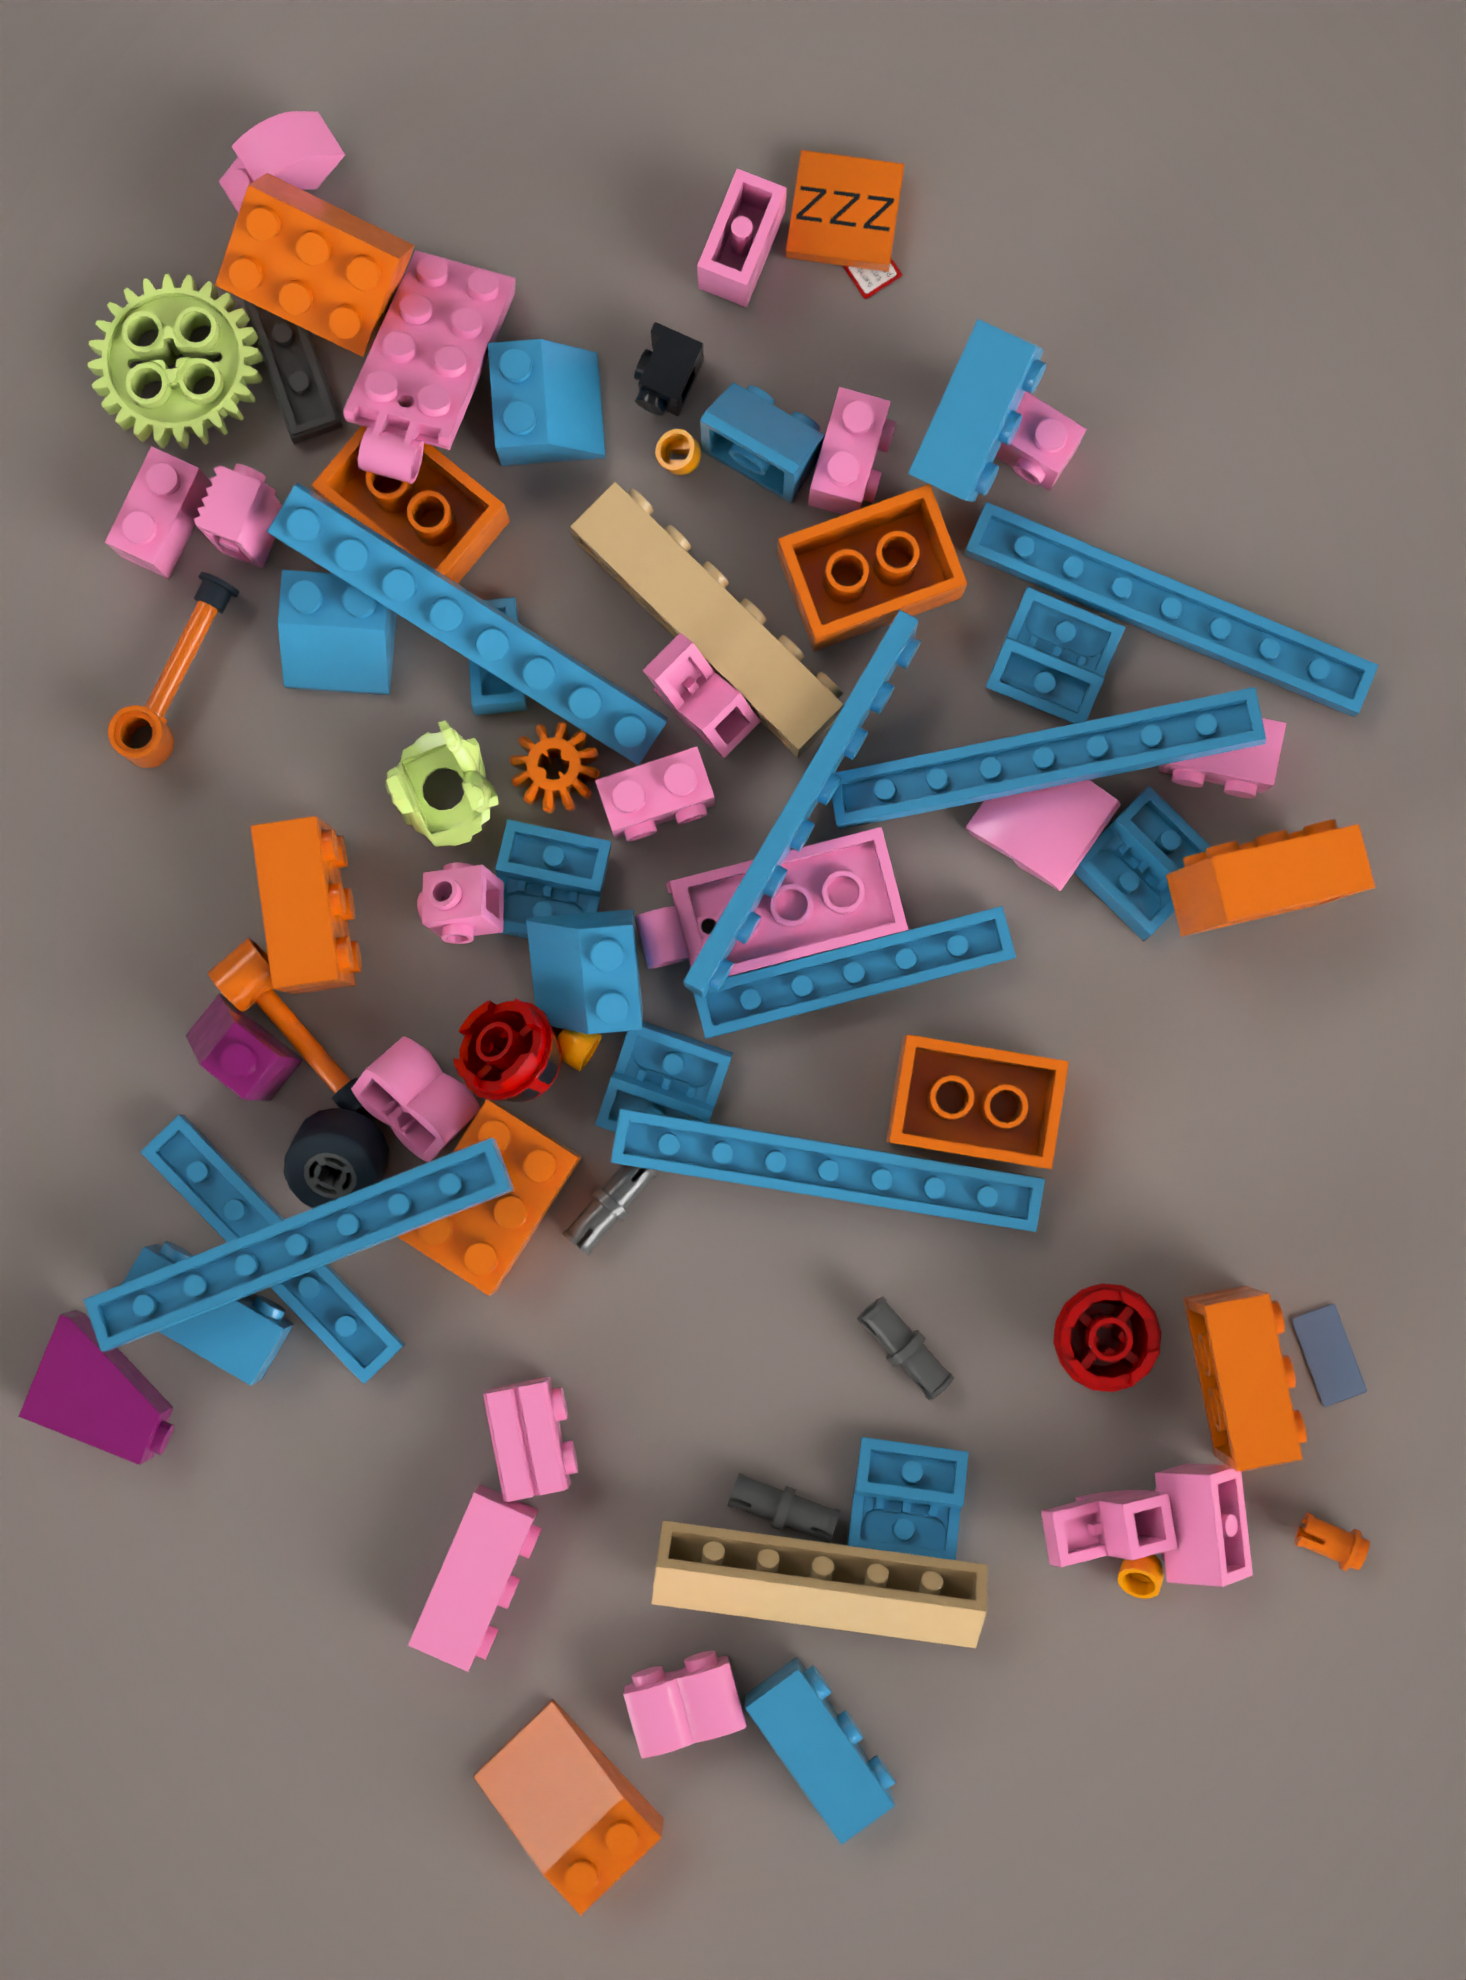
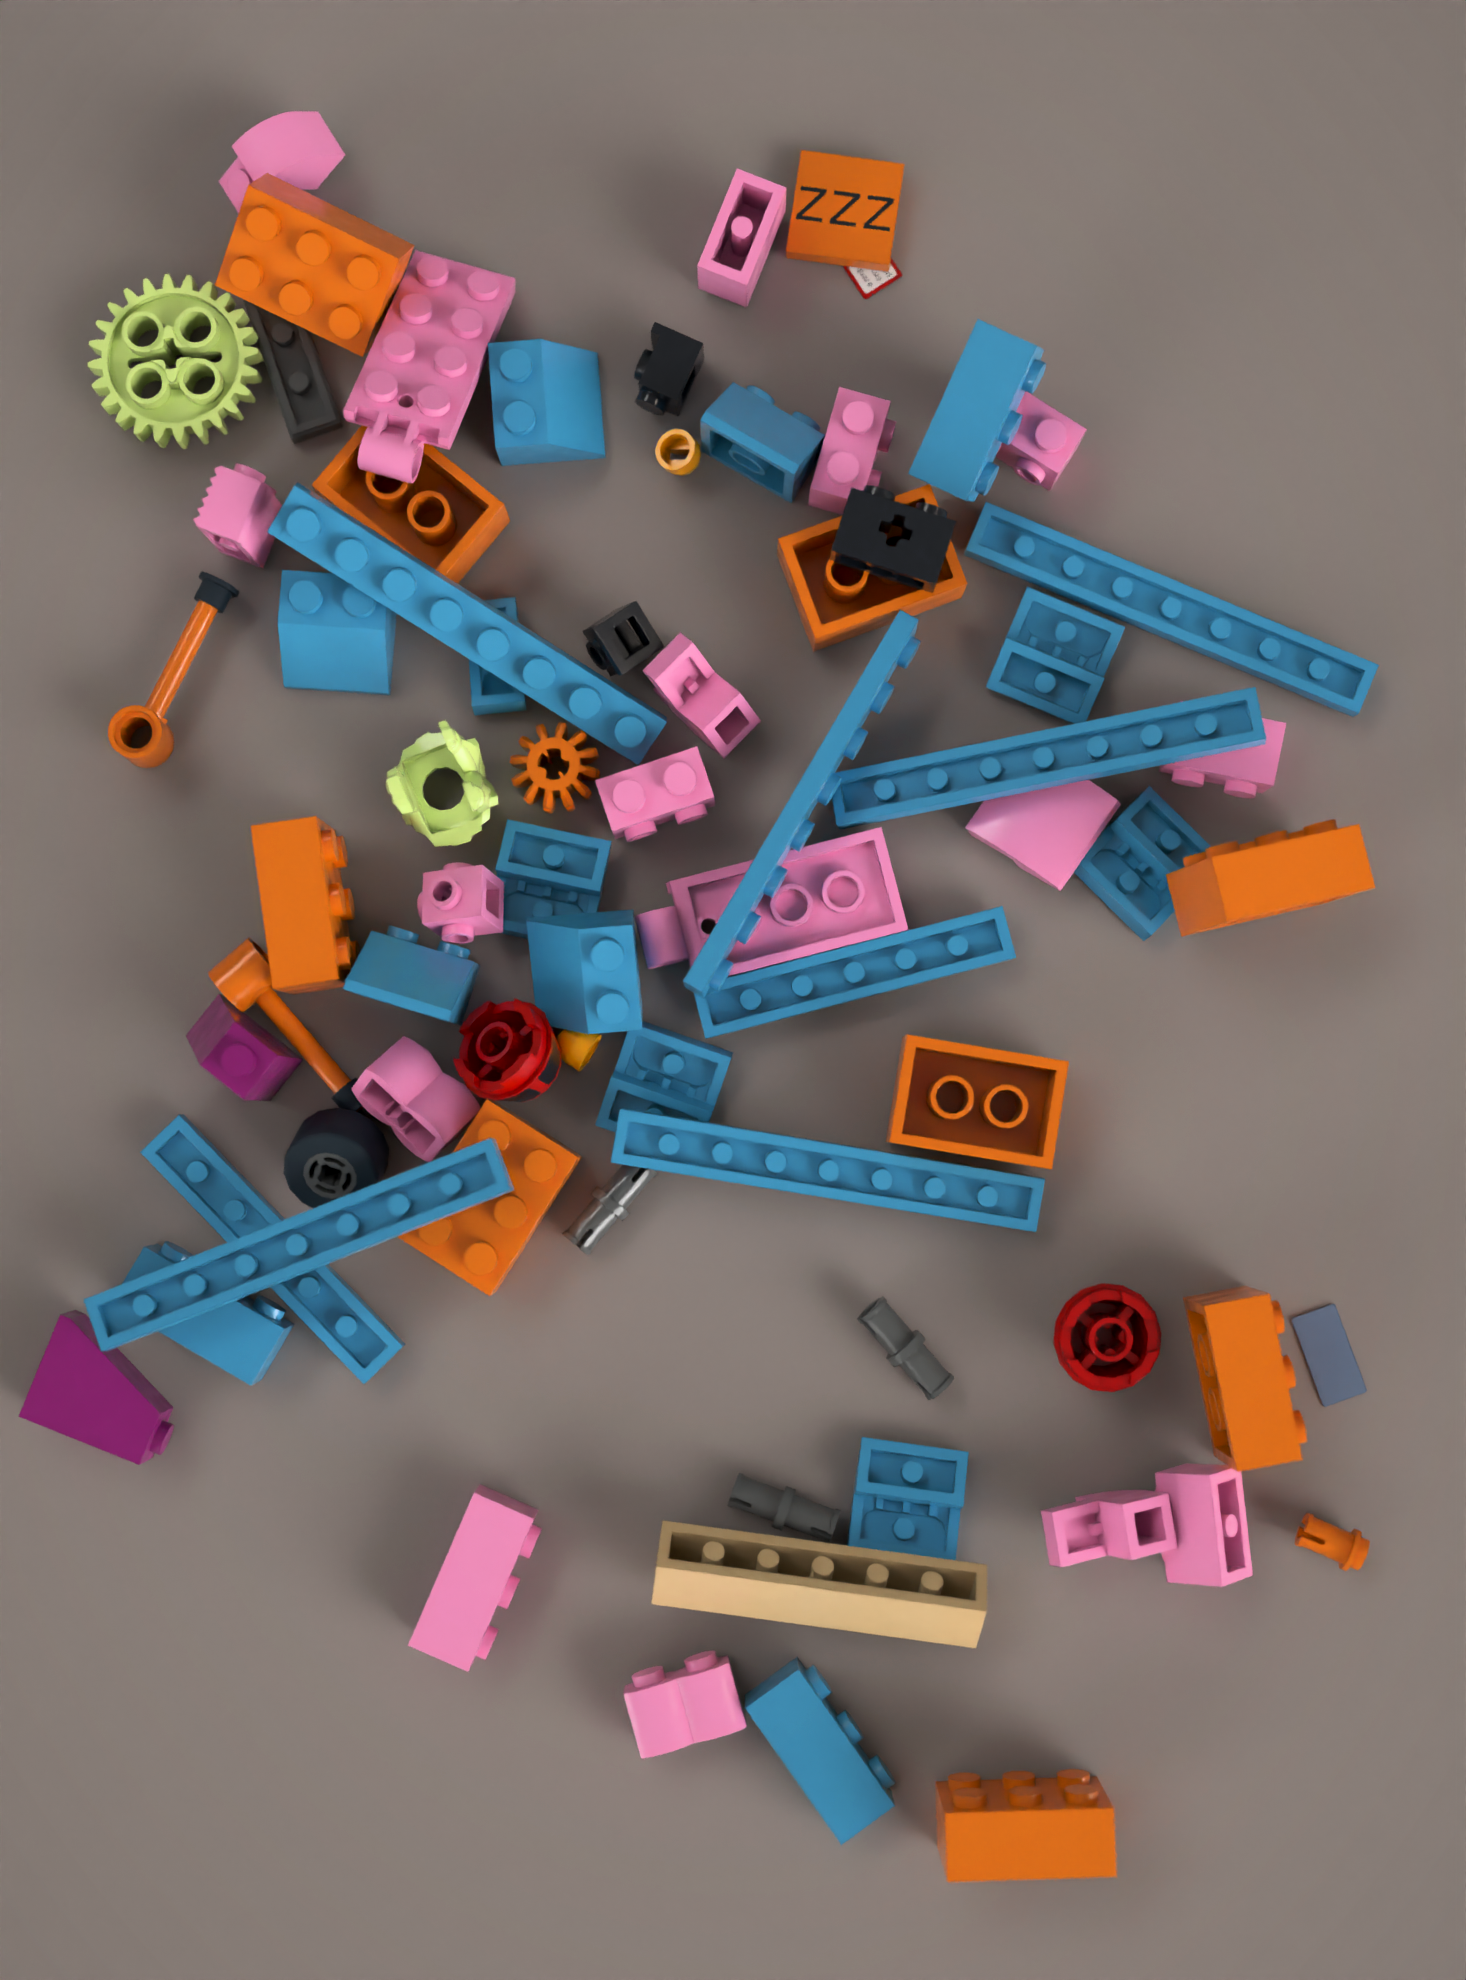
(159, 512): bright pink brick -> none
(414, 976): none -> dark azure slope
(529, 1438): bright pink brick -> none
(569, 1806): orange slope -> none
(614, 643): none -> black brick
(693, 600): tan brick -> none
(862, 538): none -> black brick
(1025, 1827): none -> orange brick
(1141, 1576): light orange hinge -> none

